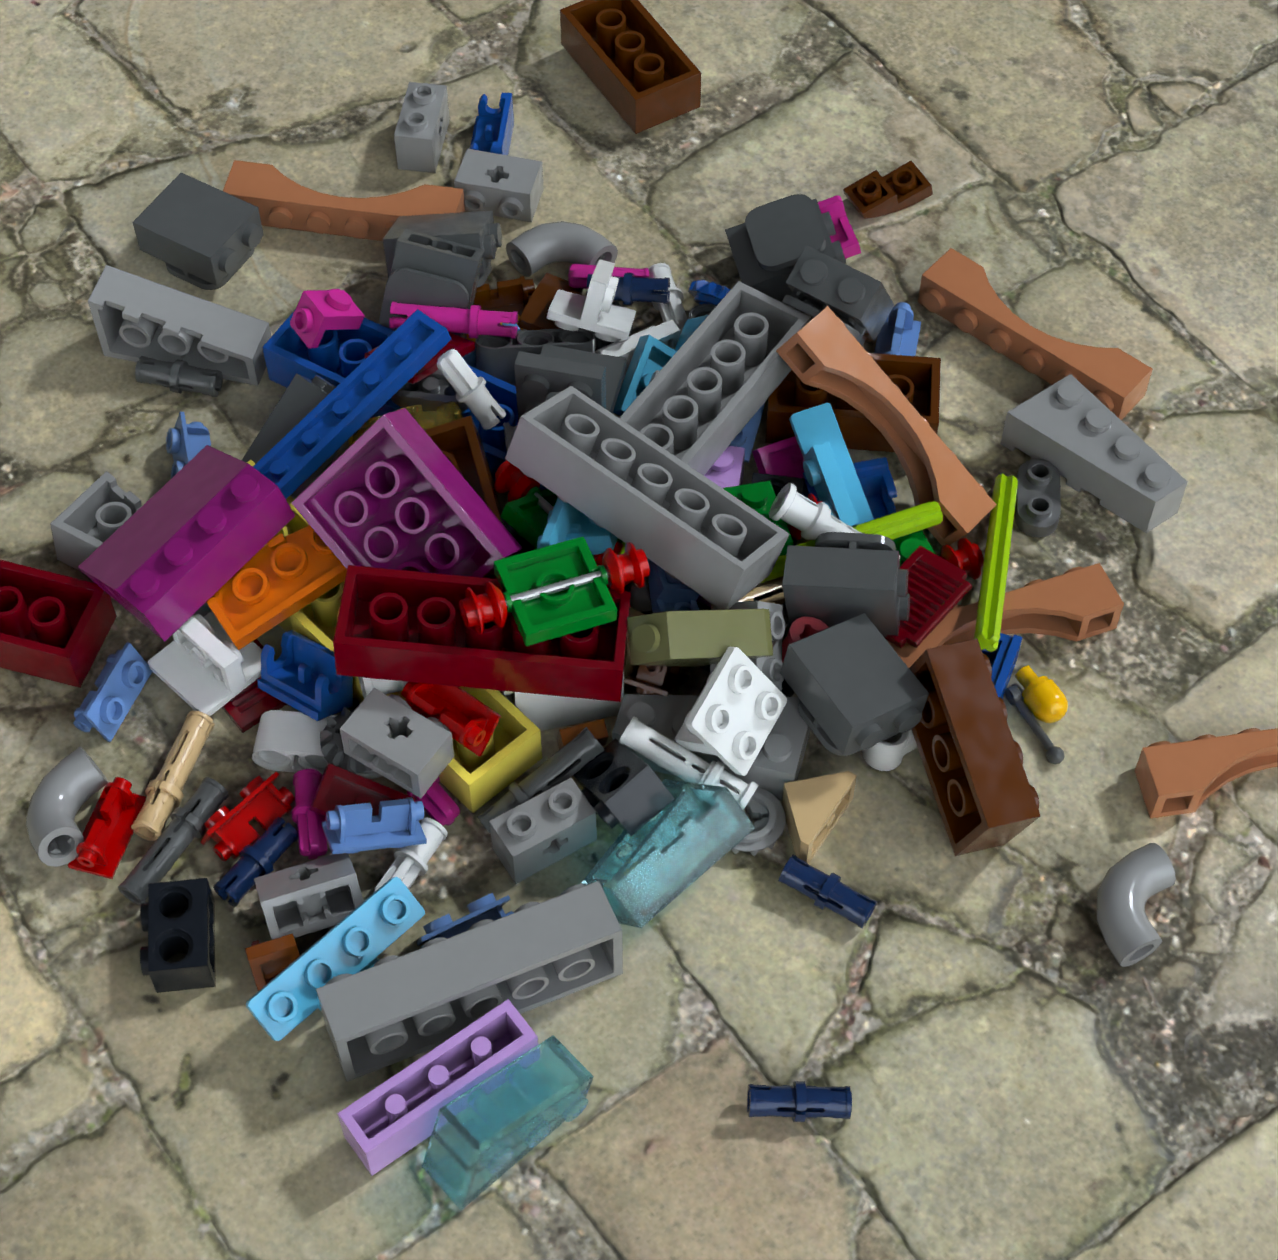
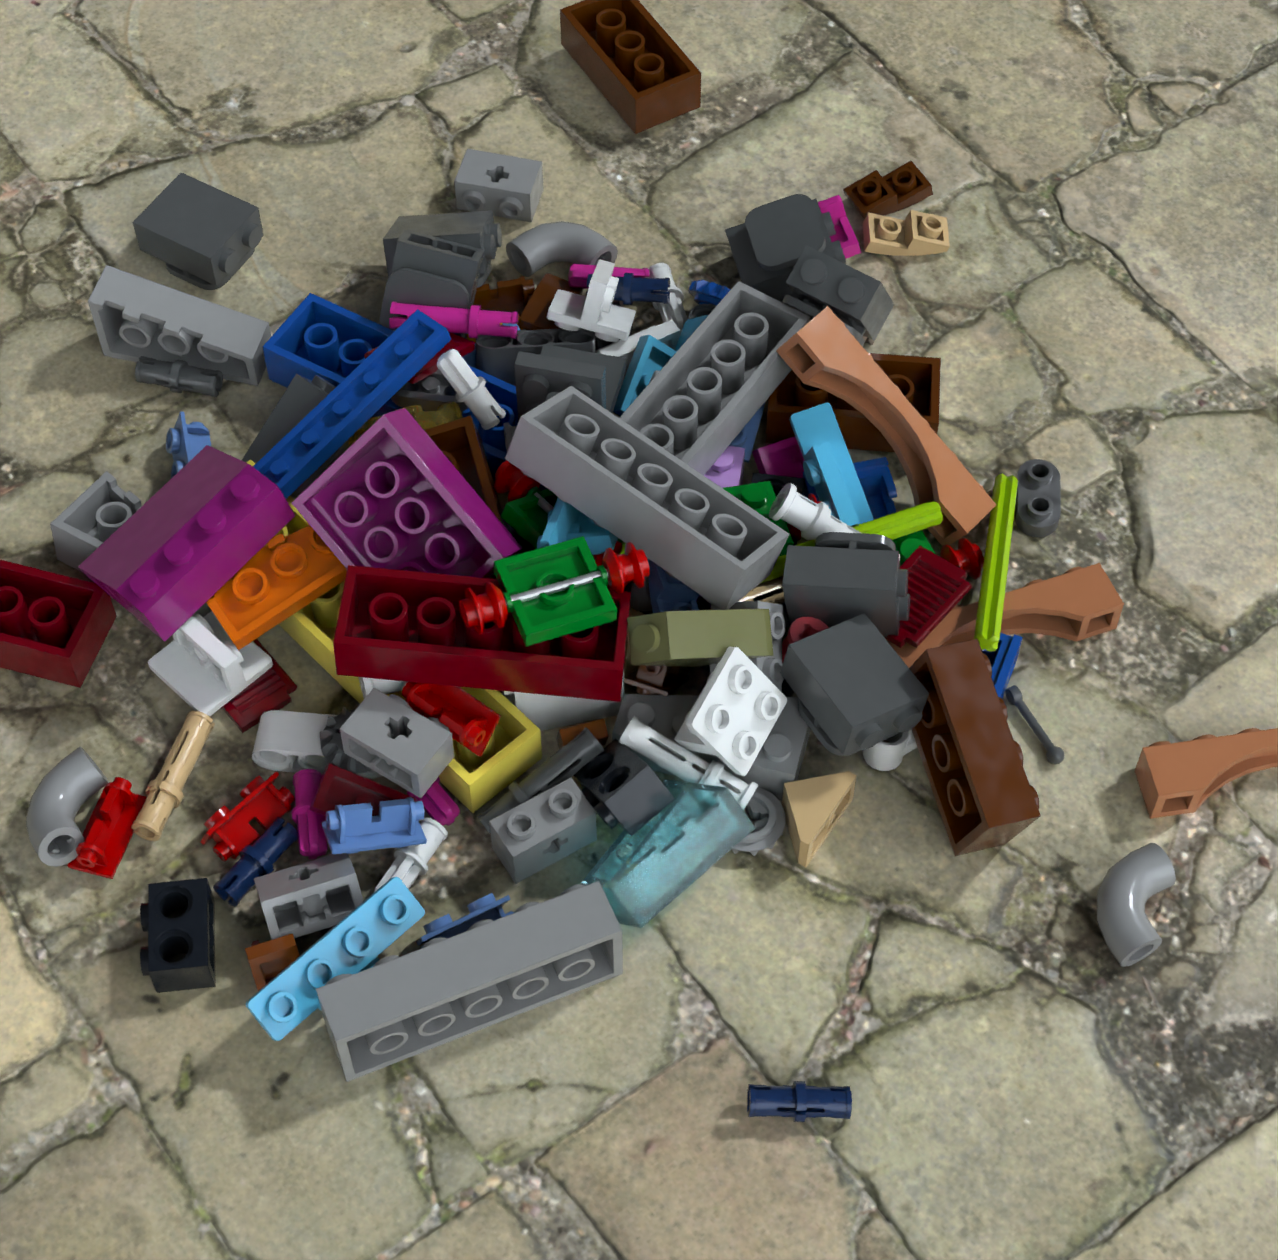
(116, 693): medium blue hinge -> none
(185, 826): dark grey pin -> none
(295, 207): nougat arch -> none
(305, 677): blue hinge -> none
(324, 311): dark pink bracket -> none
(407, 1104): lavender brick -> none
(422, 127): light grey brick -> none
(494, 126): blue hinge -> none
(504, 1119): clear light blue wedge -> none
(827, 891): dark blue pin -> none
(899, 332): medium blue hinge -> none
(914, 236): none -> tan slope
(962, 295): nougat arch -> none
(1042, 696): yellow cylinder -> none
(1095, 453): light grey wedge -> none

